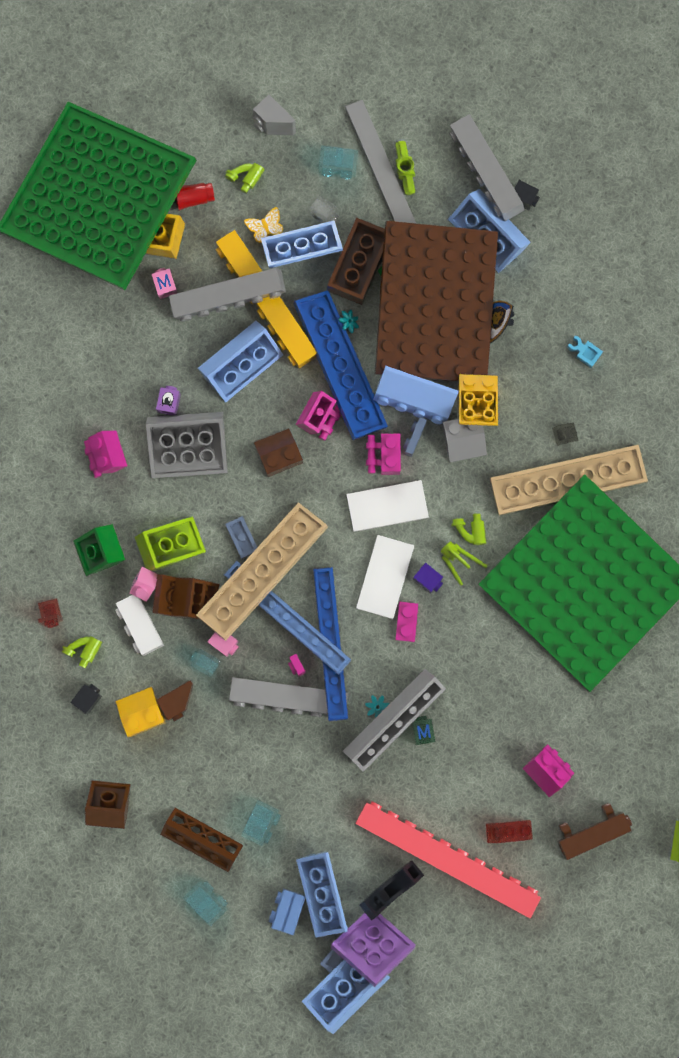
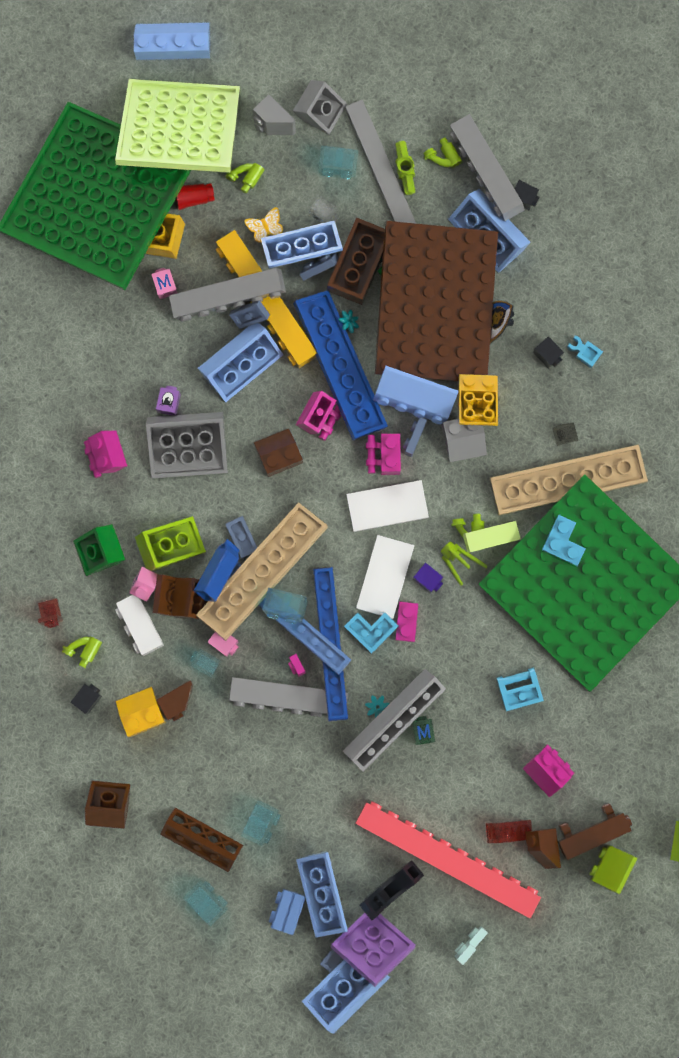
(172, 41): none -> light blue slope
(178, 125): none -> yellowish green plate
(217, 572): none -> blue piece
(249, 314): none -> sand blue plate
(285, 605): none -> clear light blue brick
(311, 268): none -> sand blue plate
(320, 106): none -> light grey slope
(371, 636): none -> medium azure plate
(449, 151): none -> lime plant
(465, 950): none -> light aqua plate
(491, 536): none -> yellowish green tile
(523, 695): none -> medium azure plate
(544, 847): none -> reddish brown slope
(549, 353): none -> black brick
(559, 544): none -> medium azure plate
(612, 868): none -> lime slope

